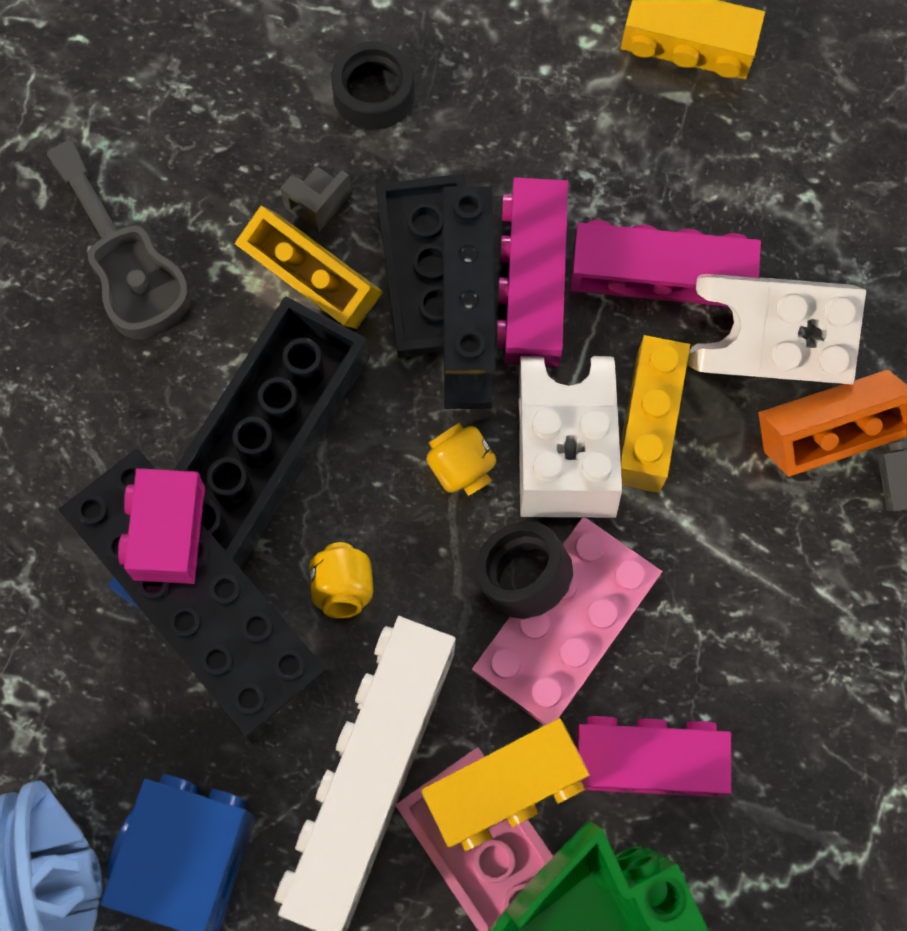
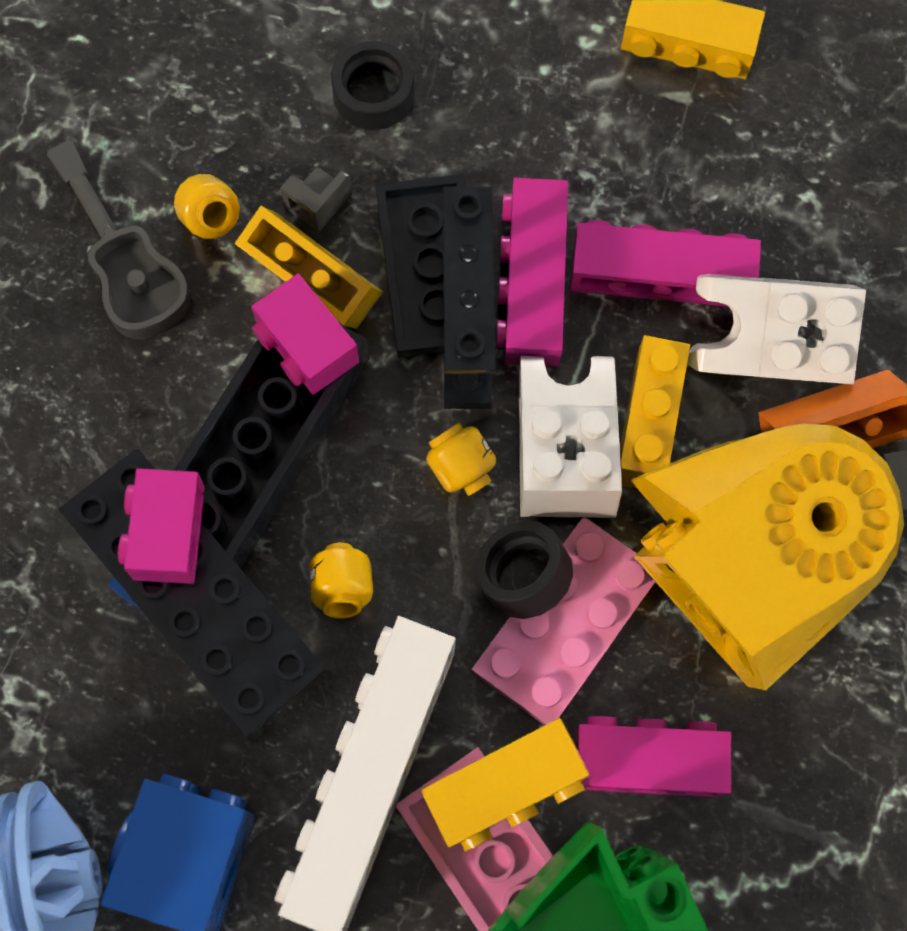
(206, 206): none -> yellow head
(304, 335): none -> dark pink brick
(772, 540): none -> yellow animal

